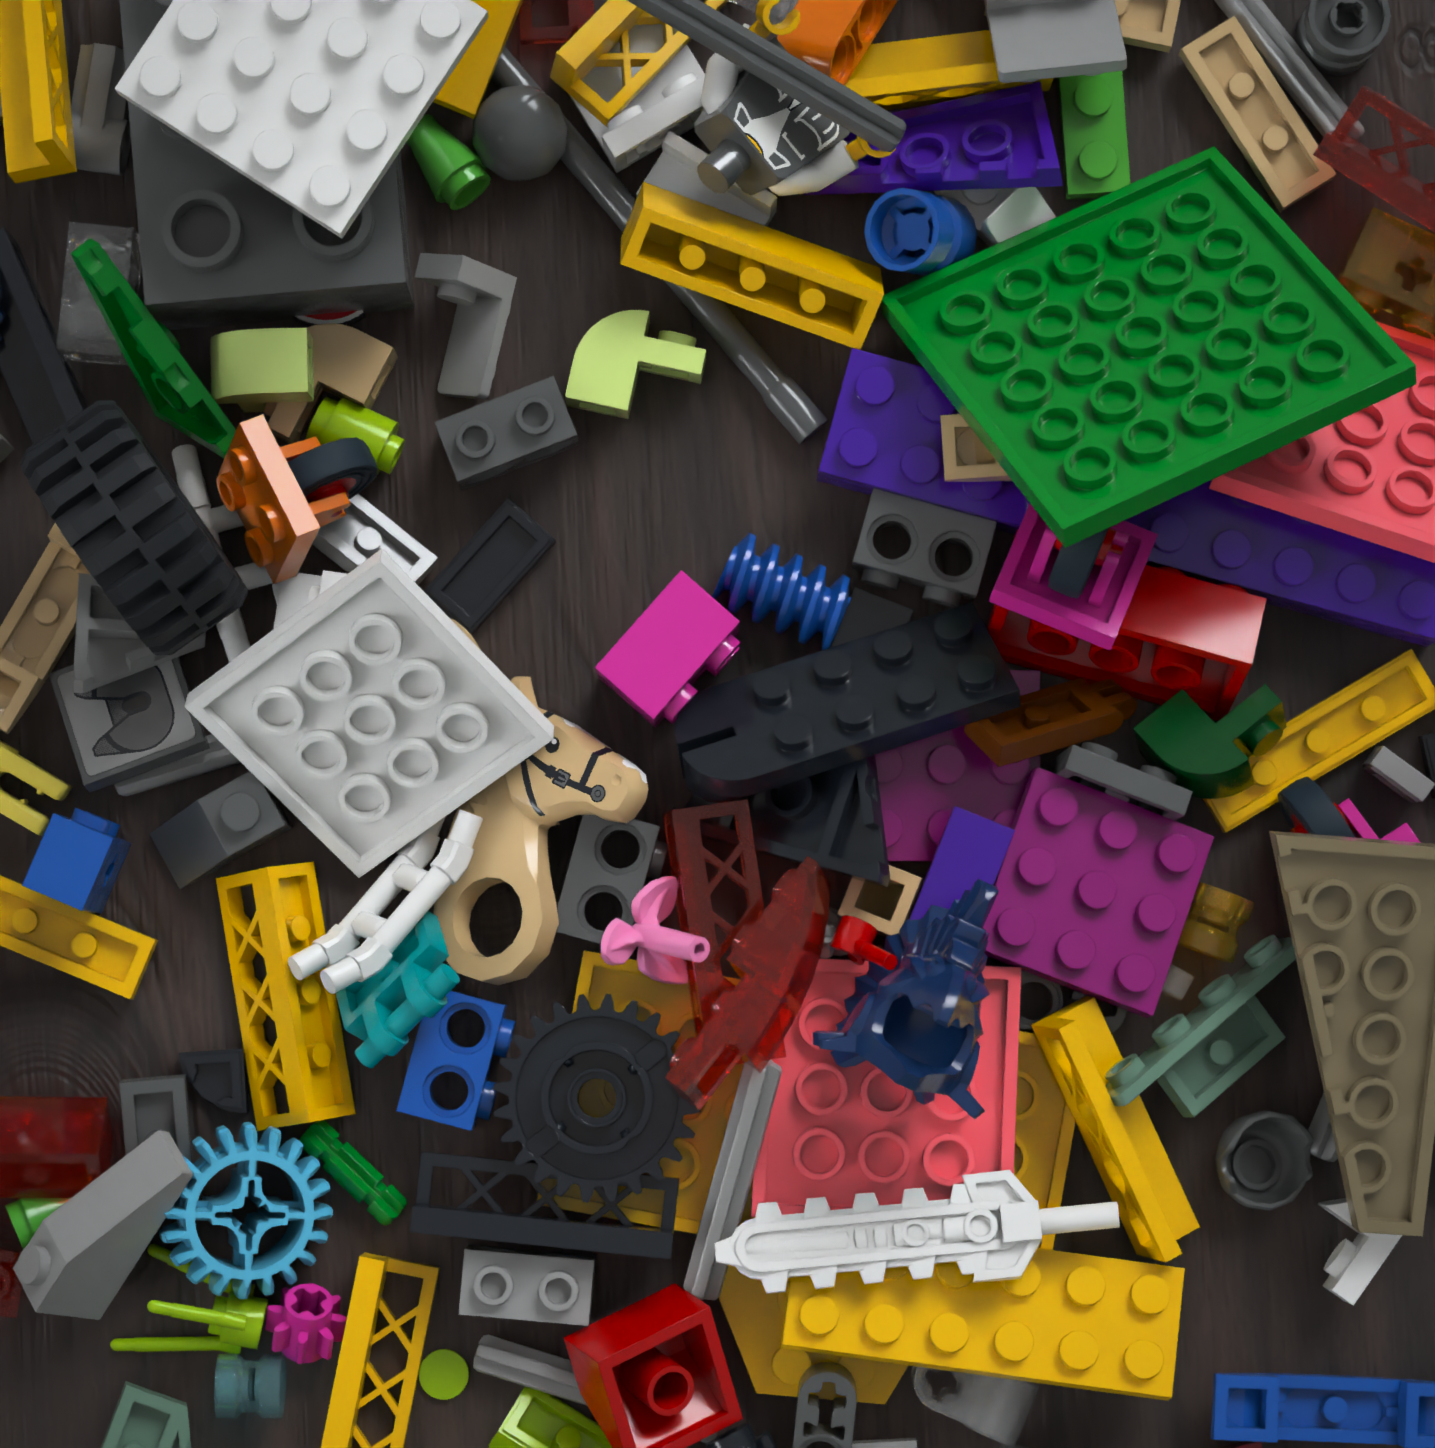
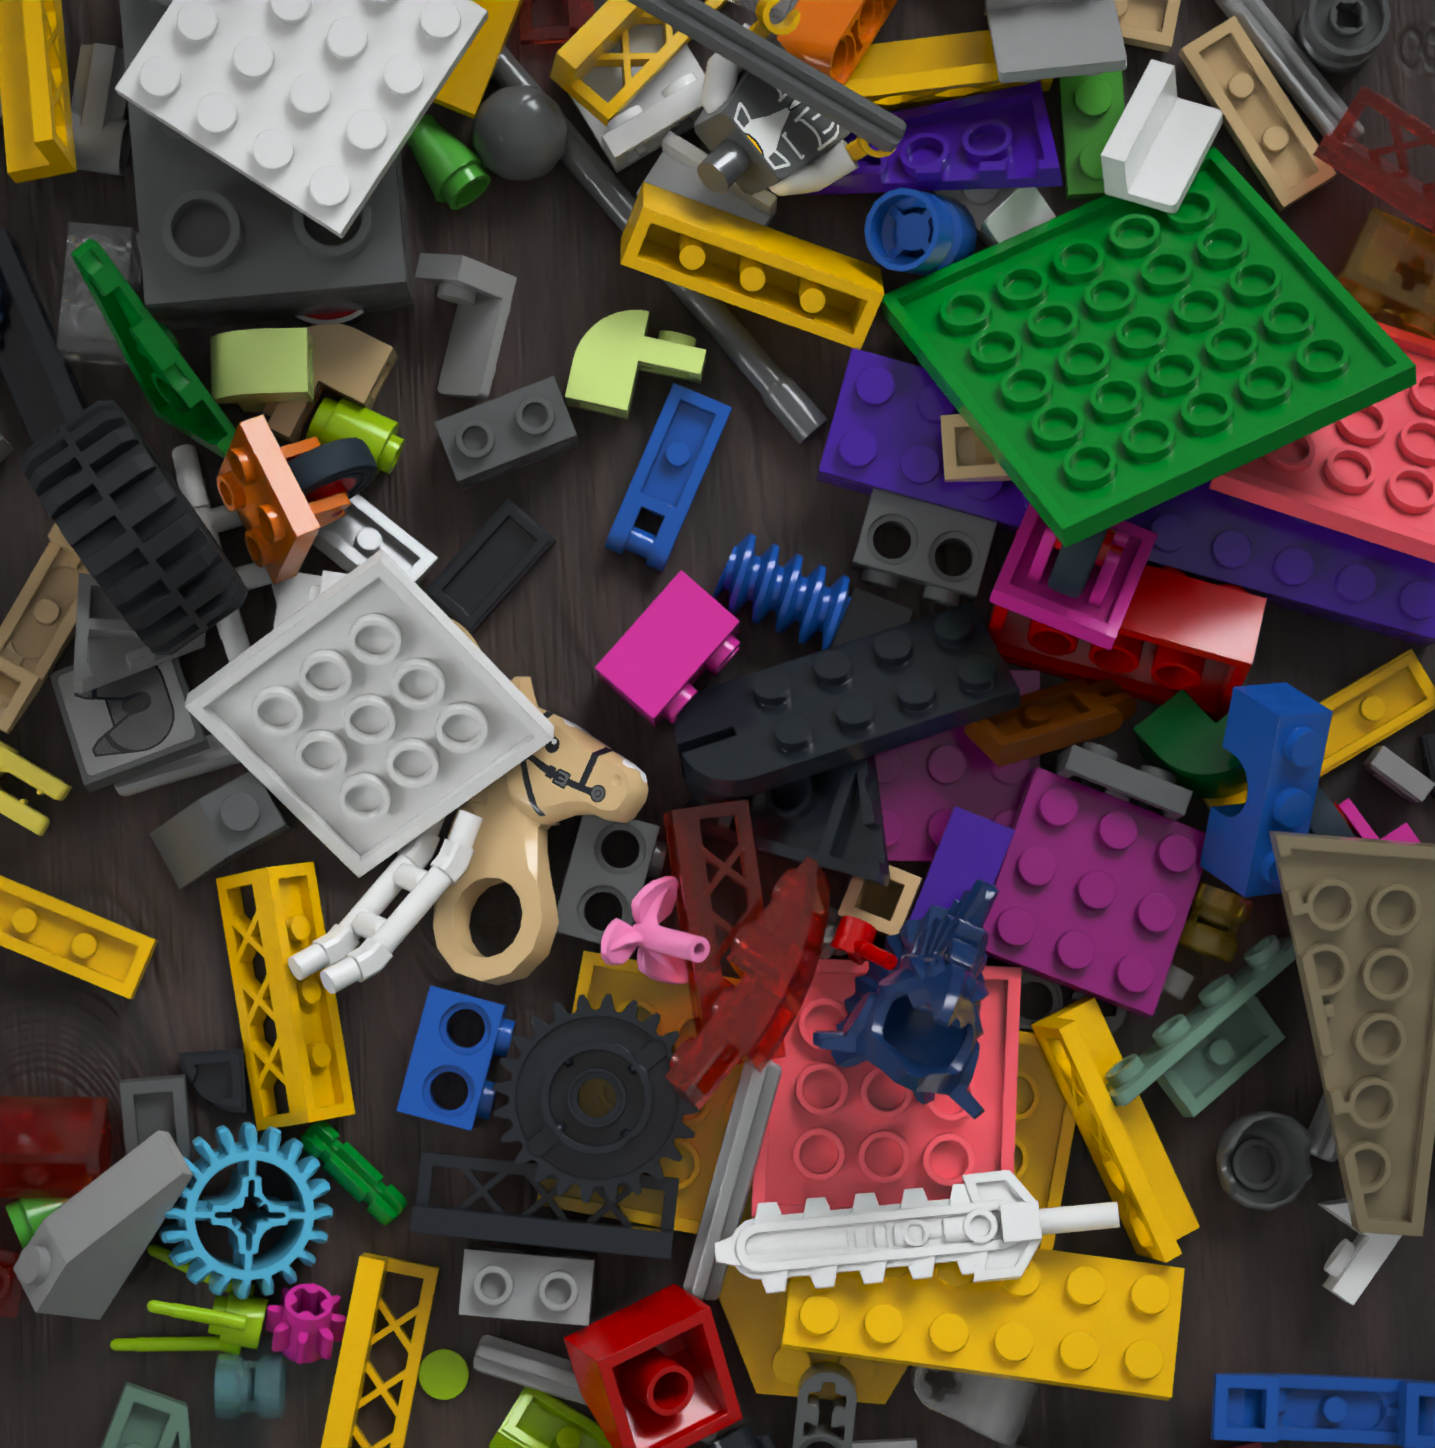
(78, 860): blue brick -> none
(400, 995): teal plate -> none
(669, 474): none -> blue plate
(1158, 142): none -> white panel
(1282, 747): none -> blue arch

